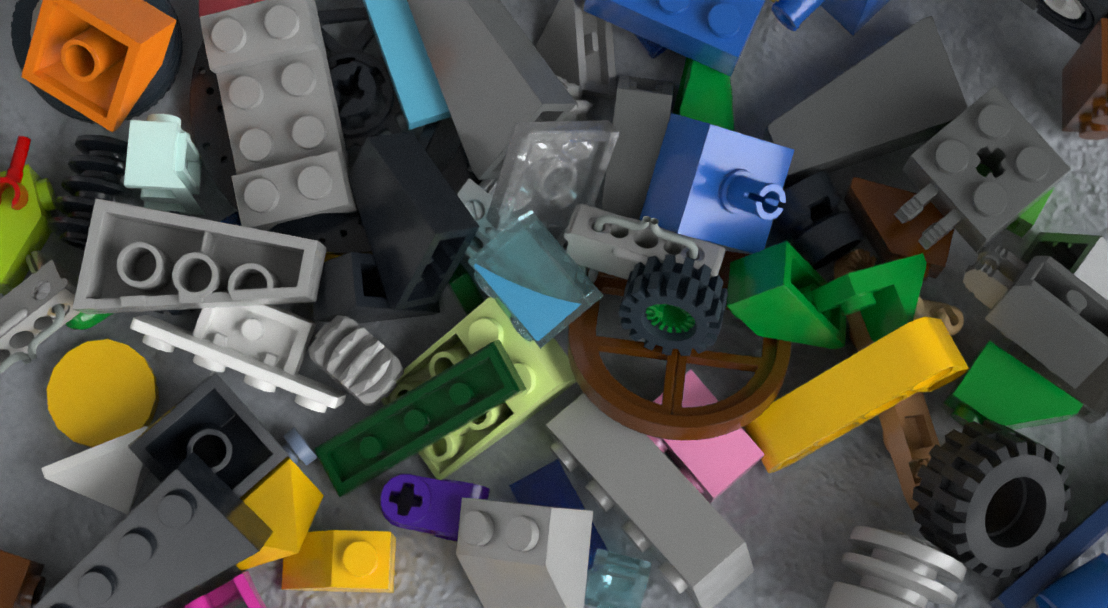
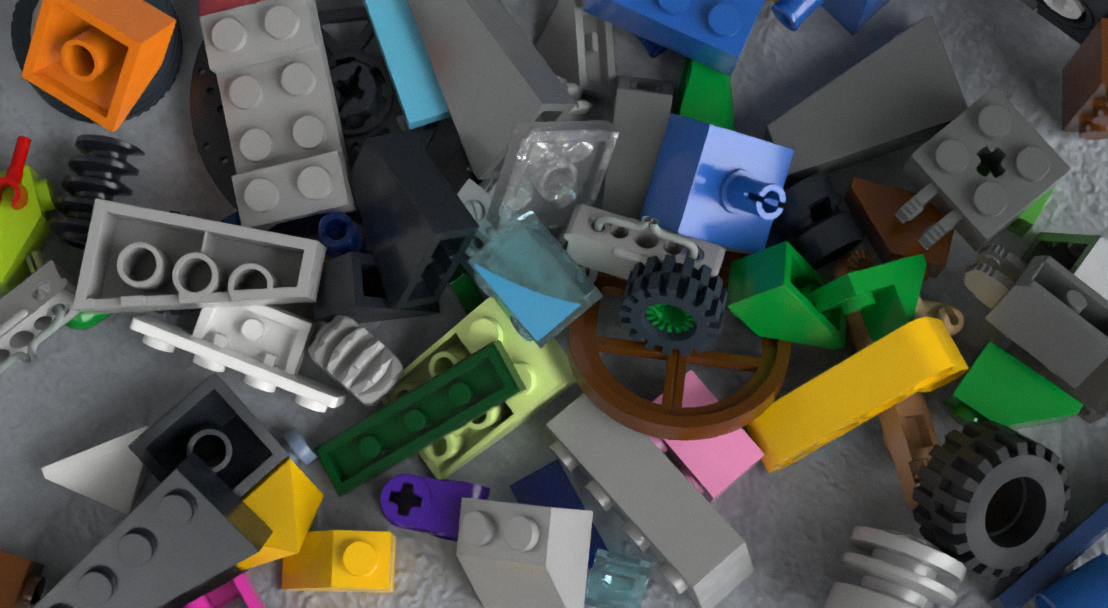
(101, 392): yellow tile -> none
(163, 164): light aqua window -> none
(340, 222): none -> clear blue pin

